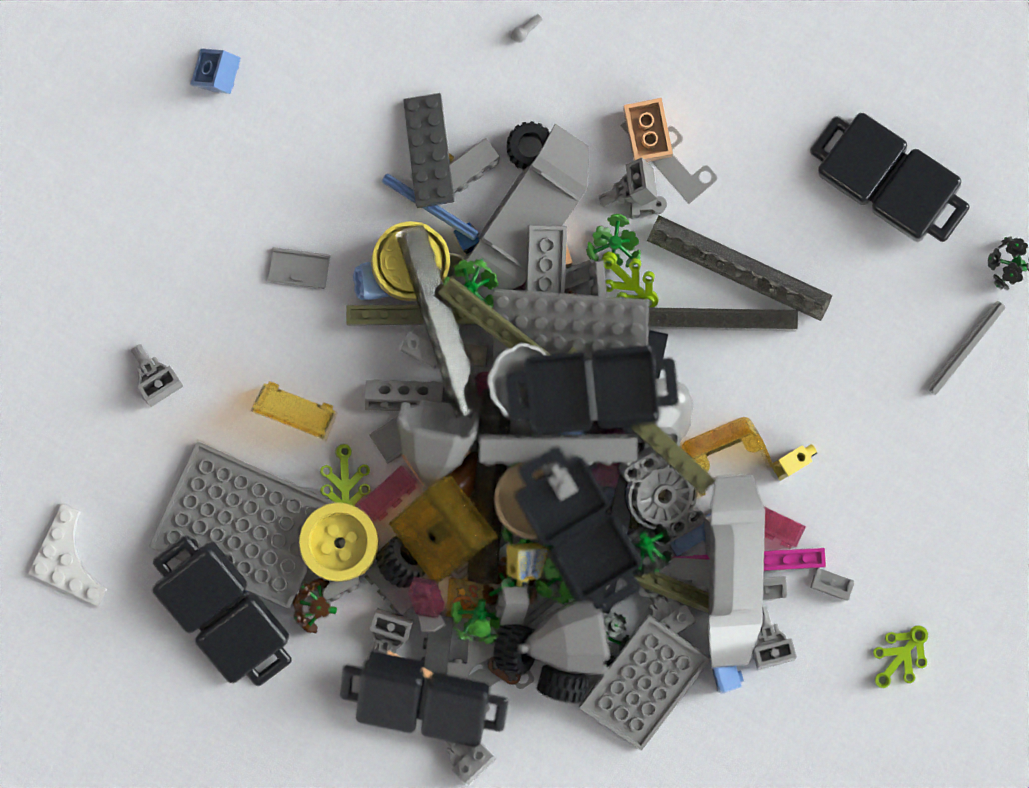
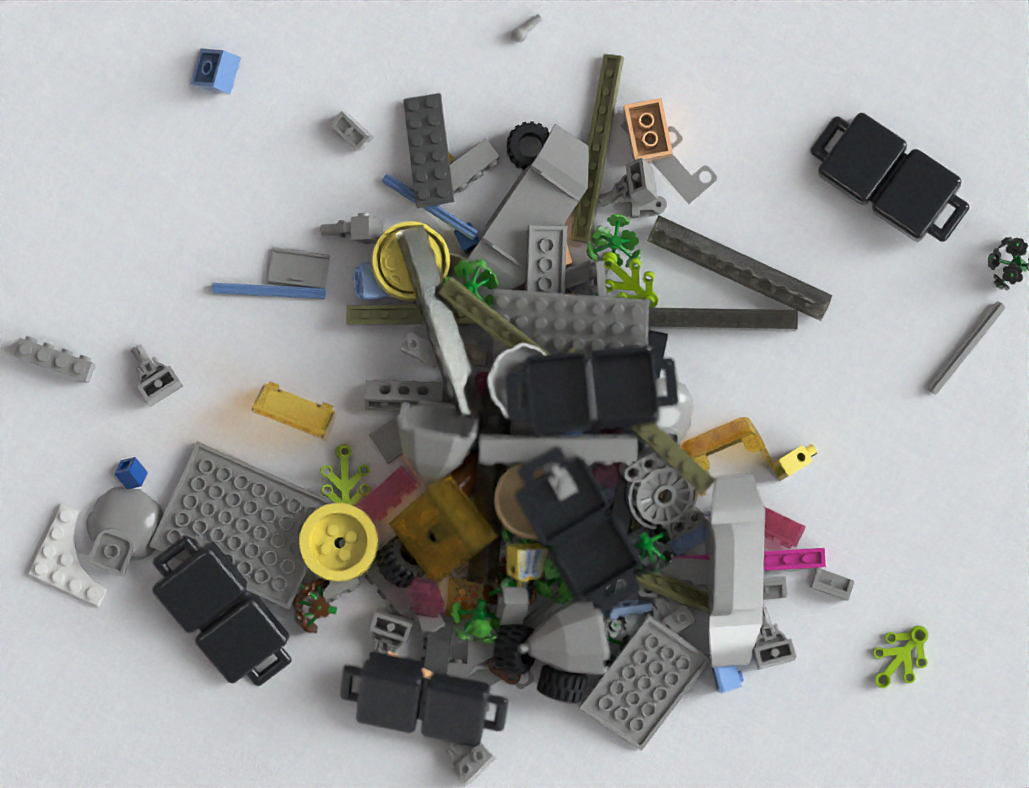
(48, 357): none -> light grey brick
(122, 528): none -> light grey animal
(131, 473): none -> blue panel
(268, 290): none -> medium blue axle
(351, 130): none -> light grey hinge
(362, 228): none -> light grey brick
(598, 146): none -> olive plate
(627, 607): none -> sand blue plate

